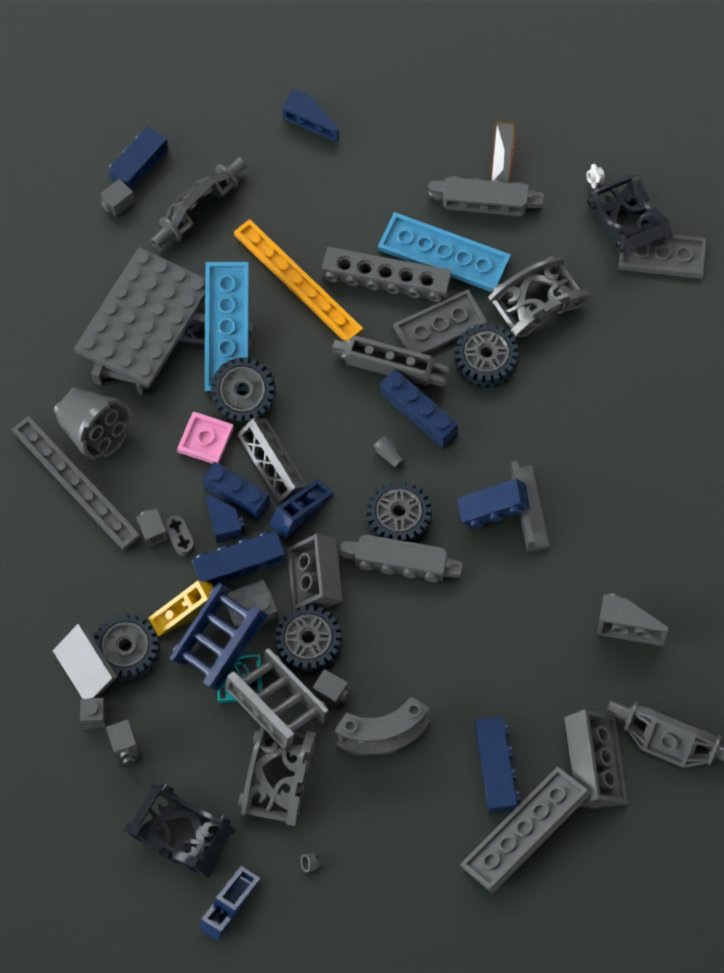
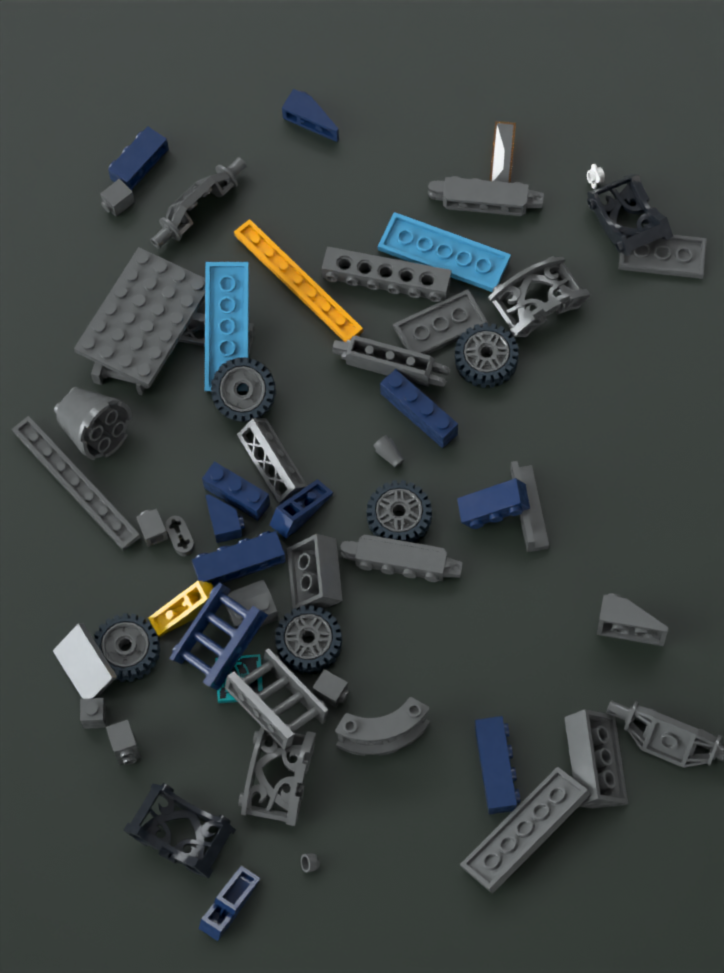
(205, 438): bright pink plate -> none

